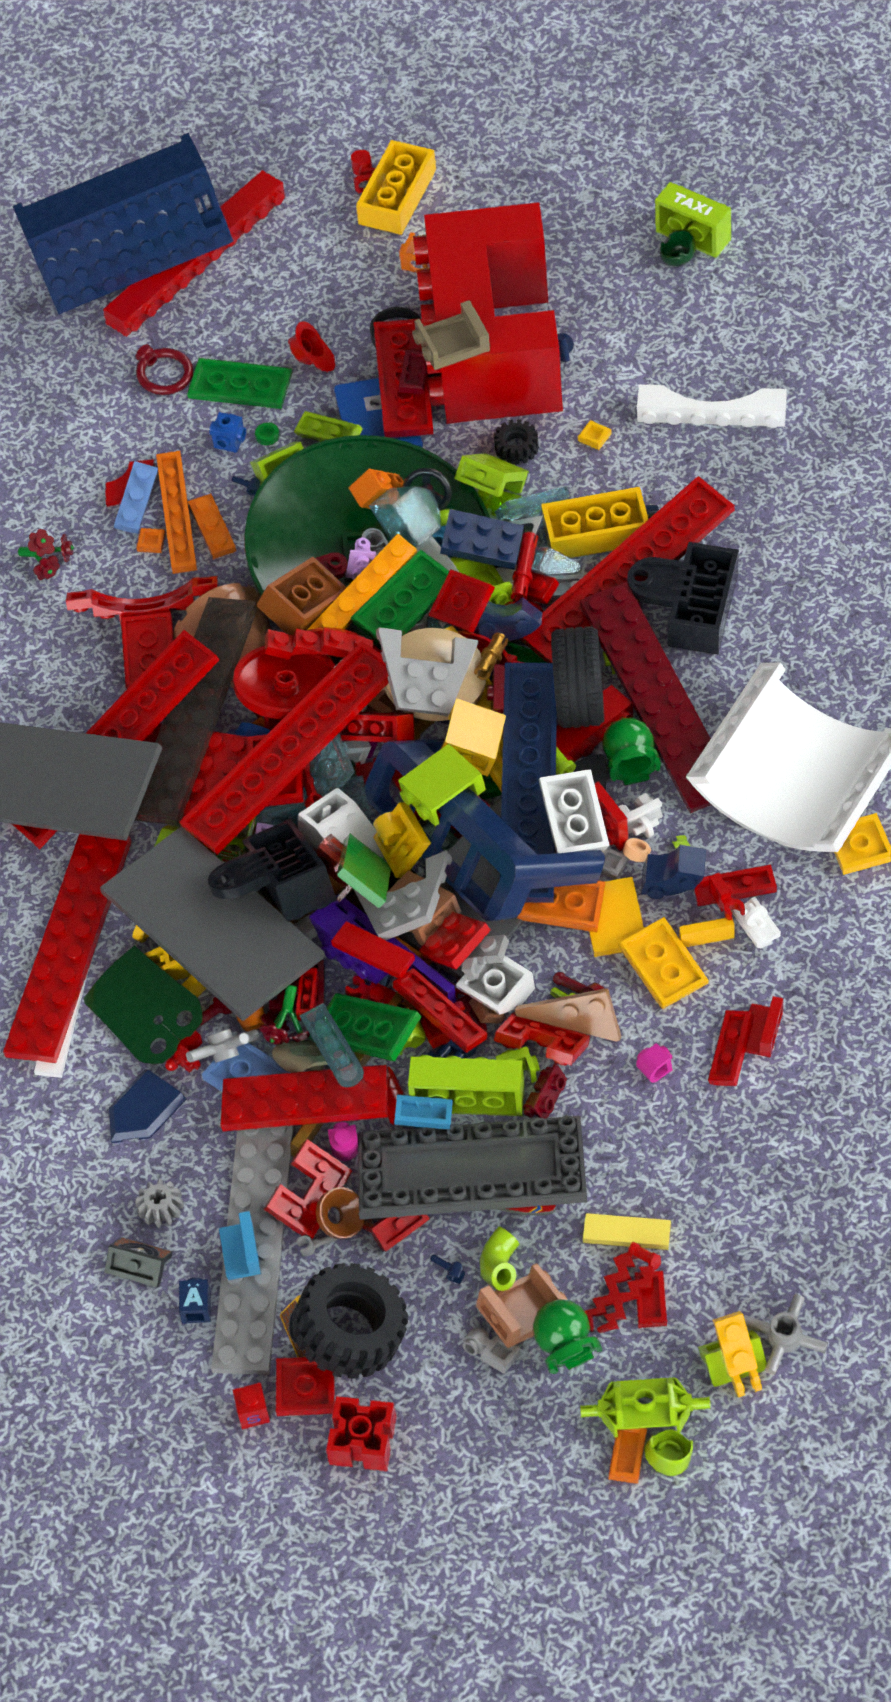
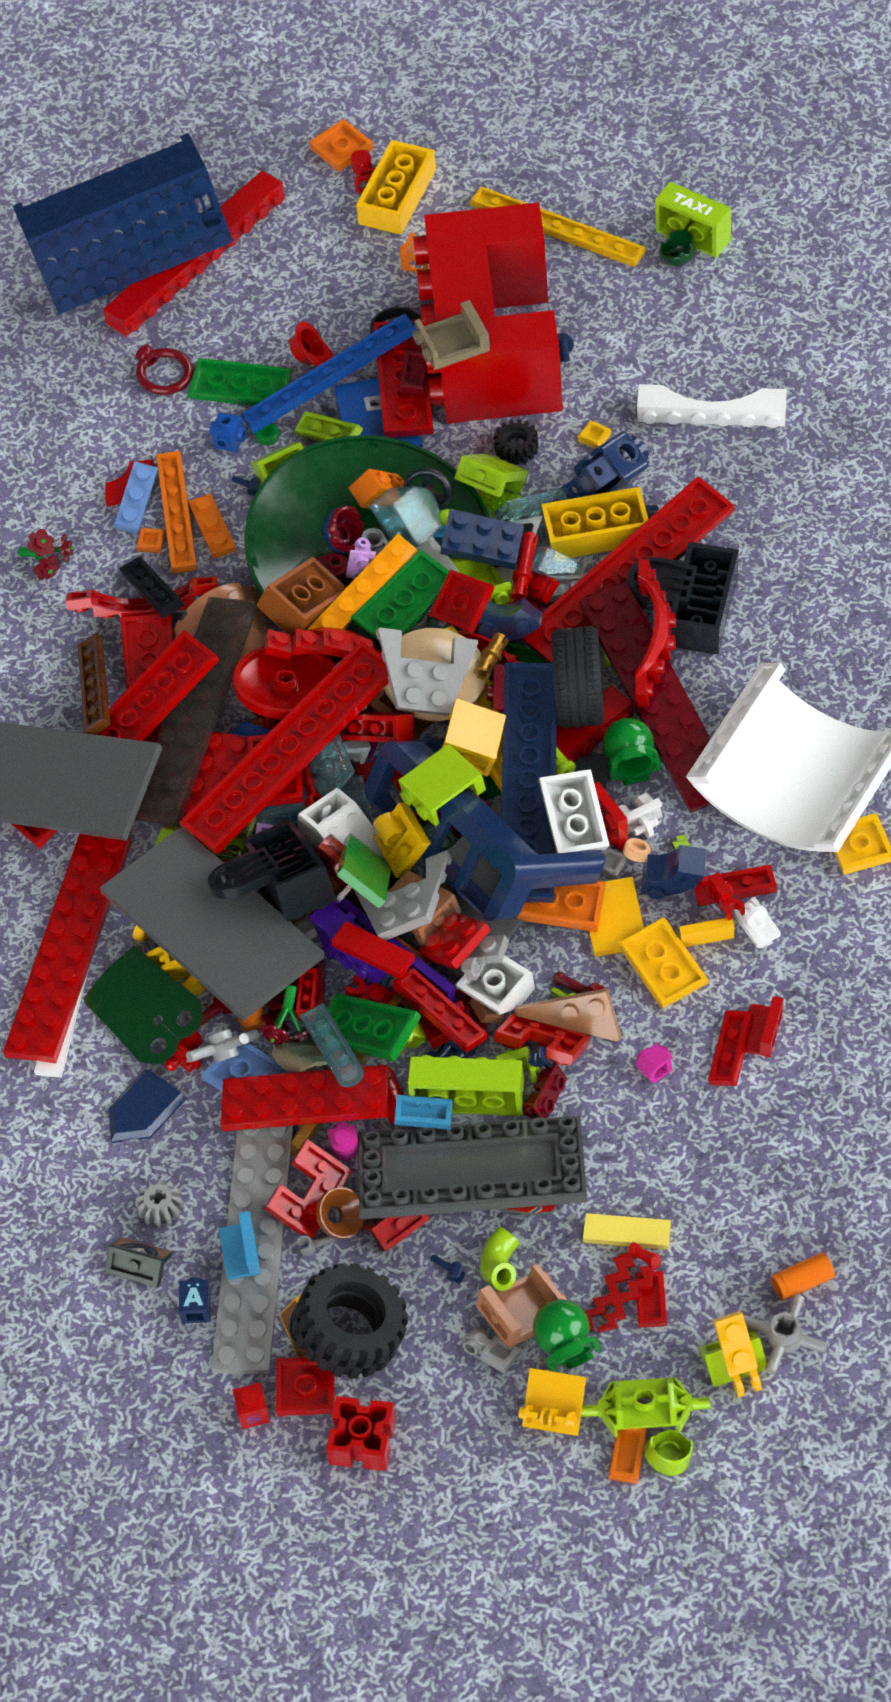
(93, 684): none -> reddish brown tile
(151, 587): none -> black tile
(328, 373): none -> blue tile
(339, 143): none -> orange plate
(342, 529): none -> dark red hair
(538, 1059): none -> dark blue hand
(553, 1402): none -> yellow hinge
(569, 230): none -> yellow tile
(609, 466): none -> dark blue piece
(662, 639): none -> red piece
(802, 1276): none -> orange pin

